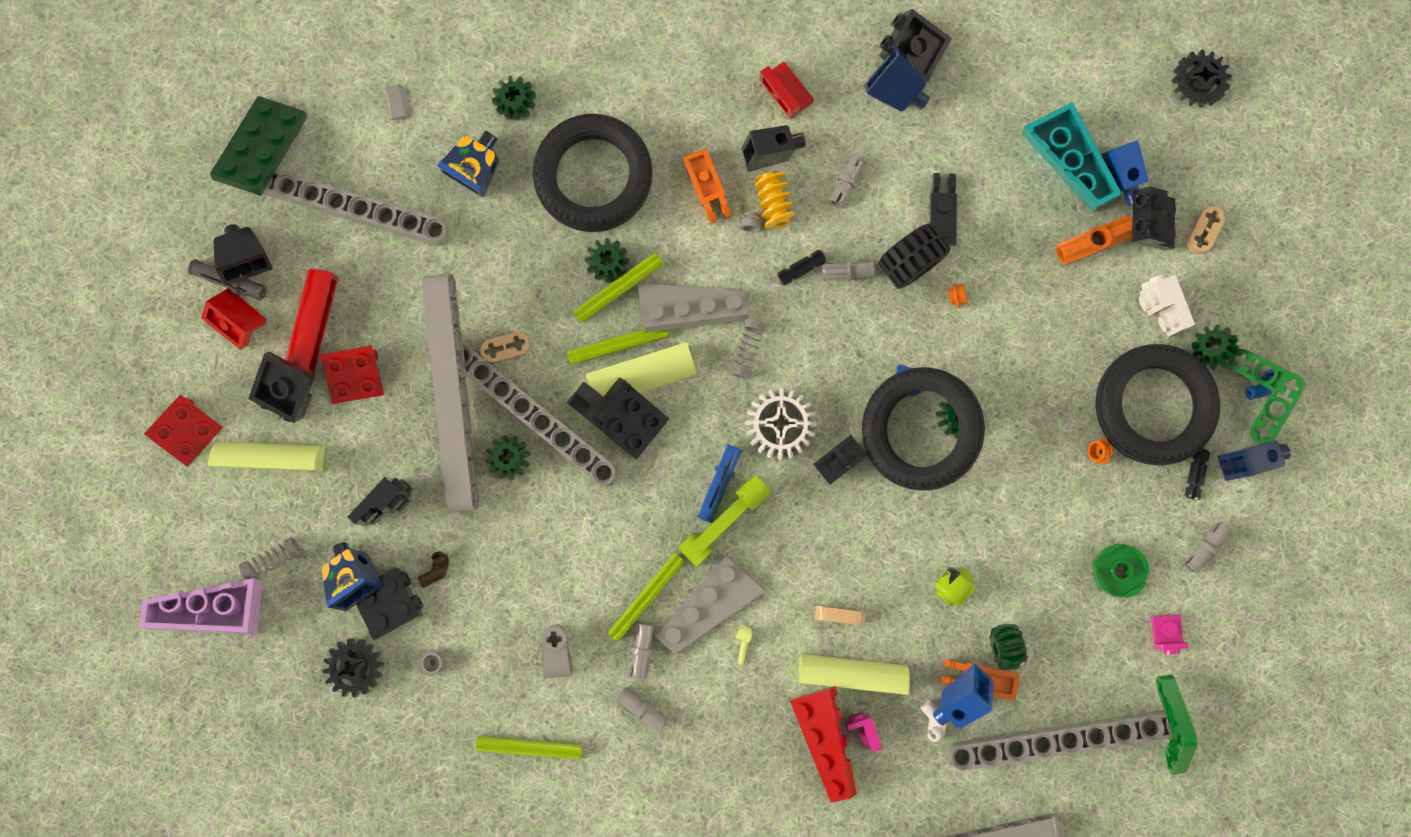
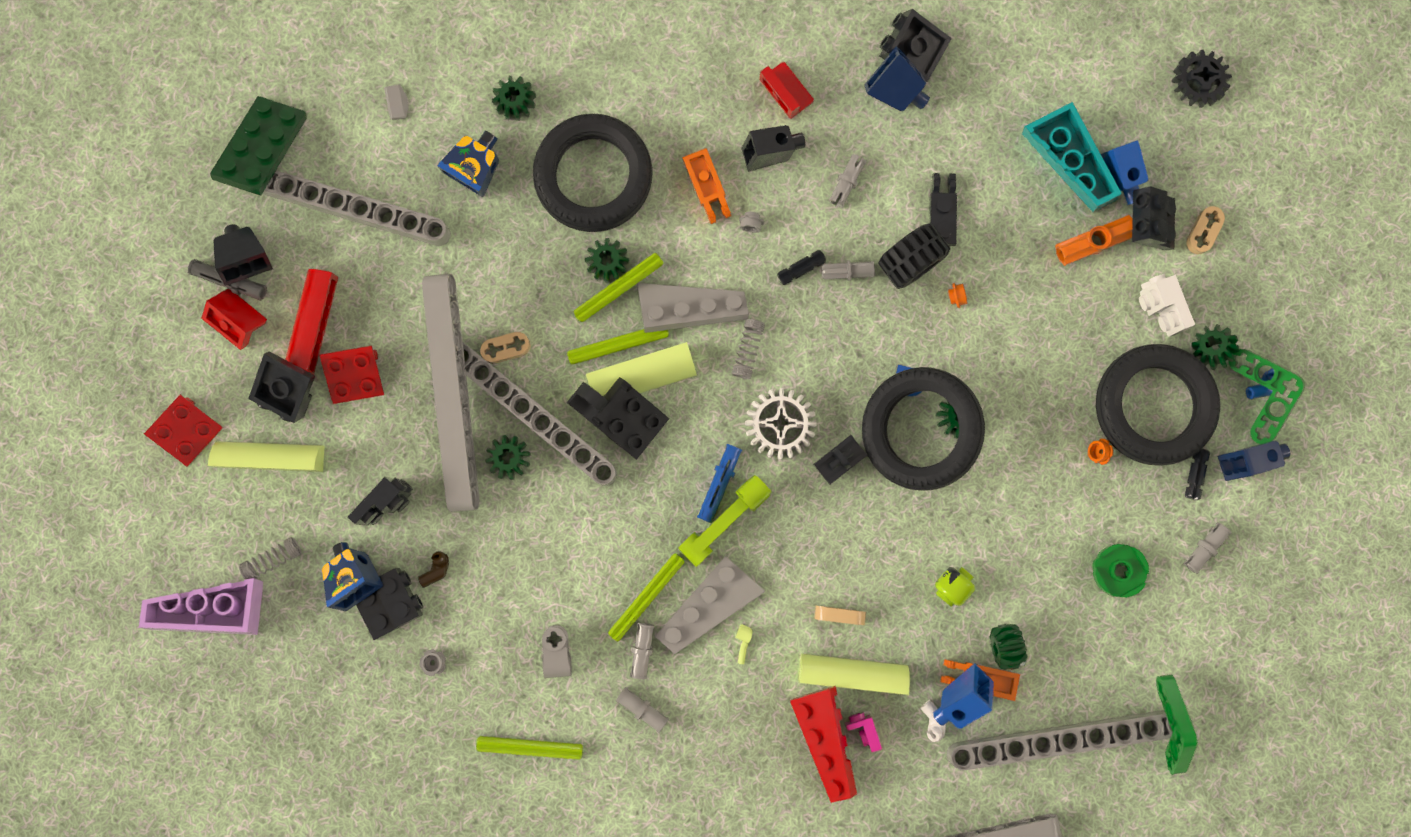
(348, 658): black gear -> none
(774, 199): yellow piece -> none
(1168, 634): dark pink bracket -> none

